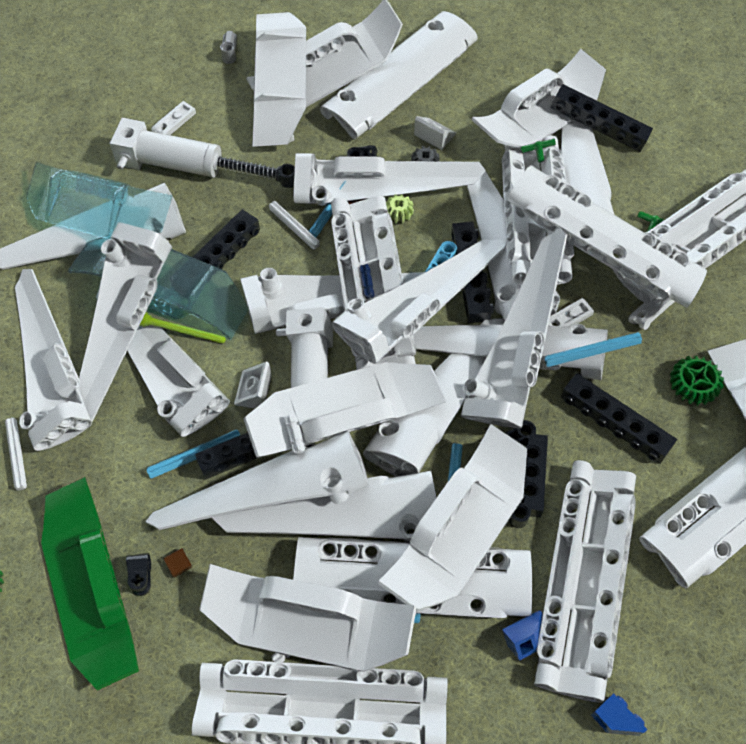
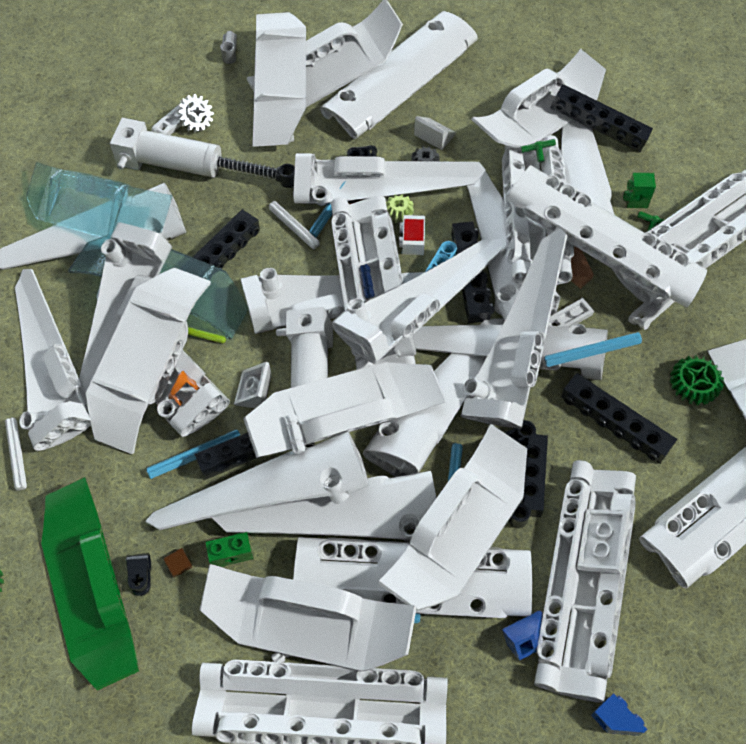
(141, 356): none -> white piece
(182, 379): none -> orange piece
(191, 119): none -> white gear
(229, 550): none -> green brick
(413, 235): none -> brick
(580, 269): none -> nougat wing
(603, 541): none -> white tile
(640, 190): none -> green brick

